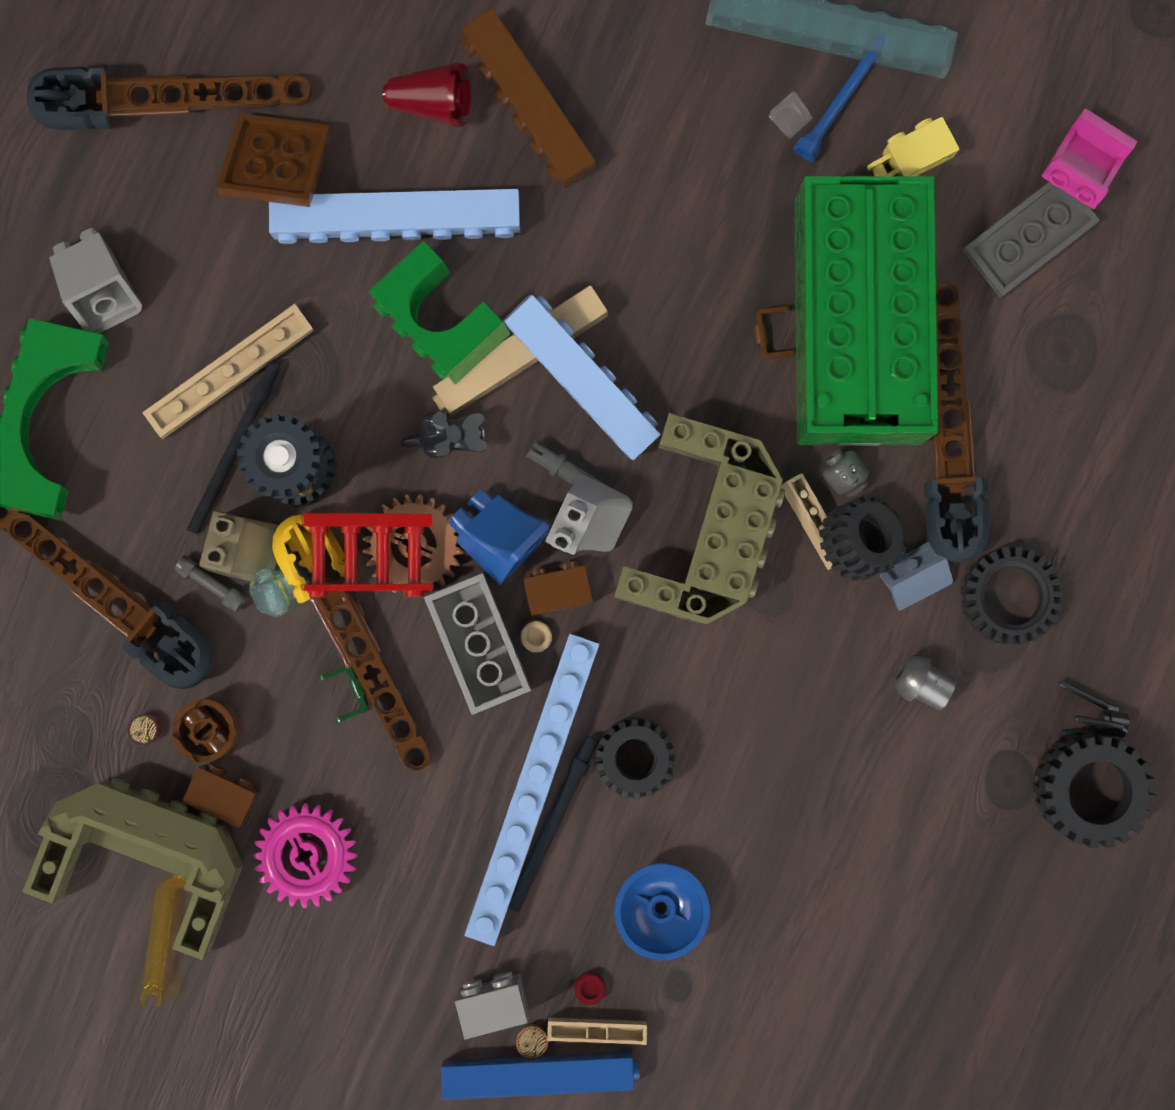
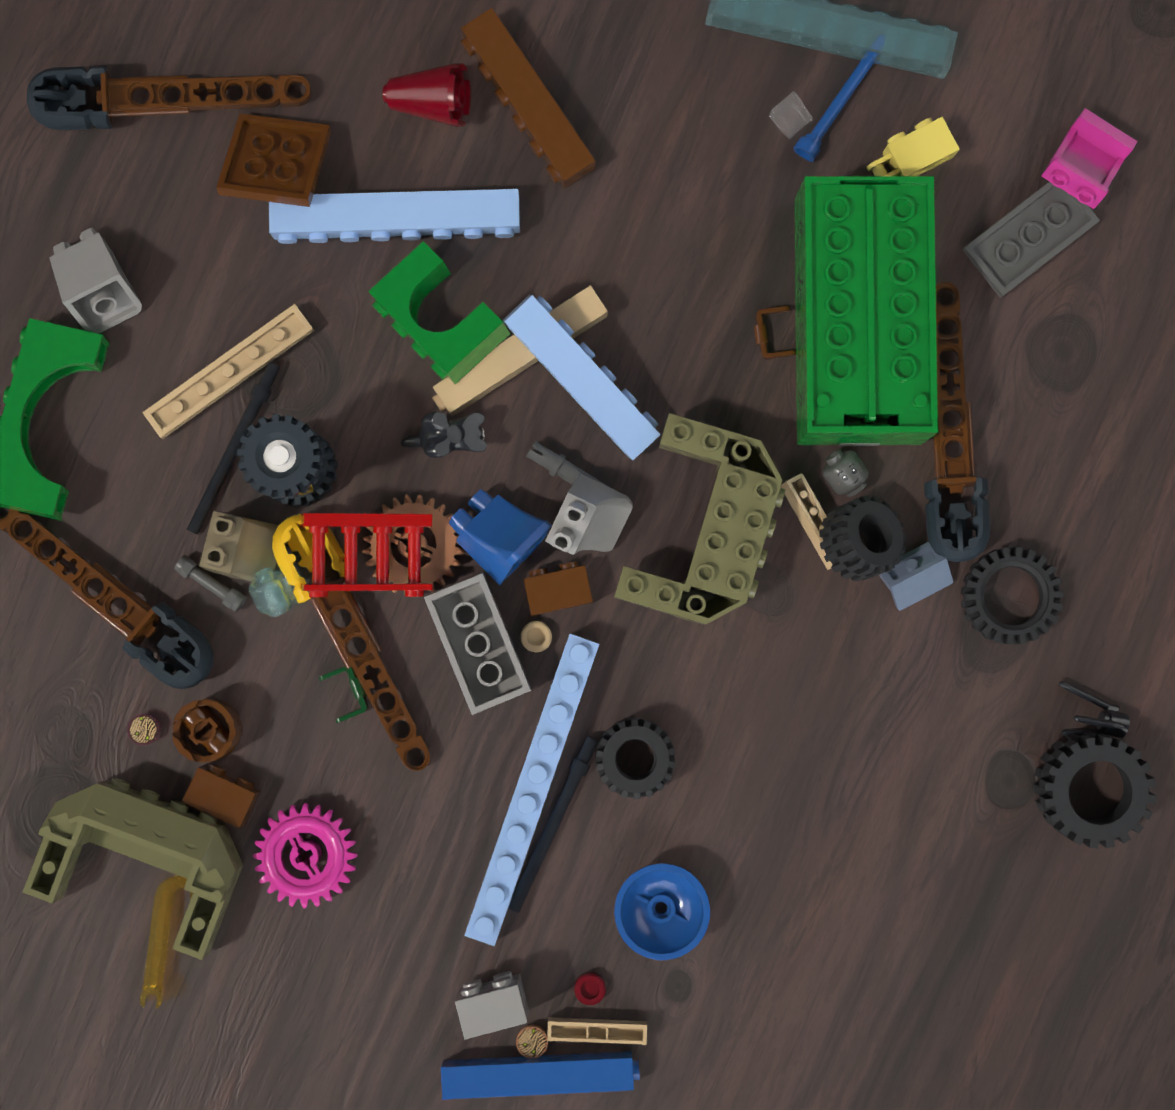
(924, 682): flat silver piece -> none

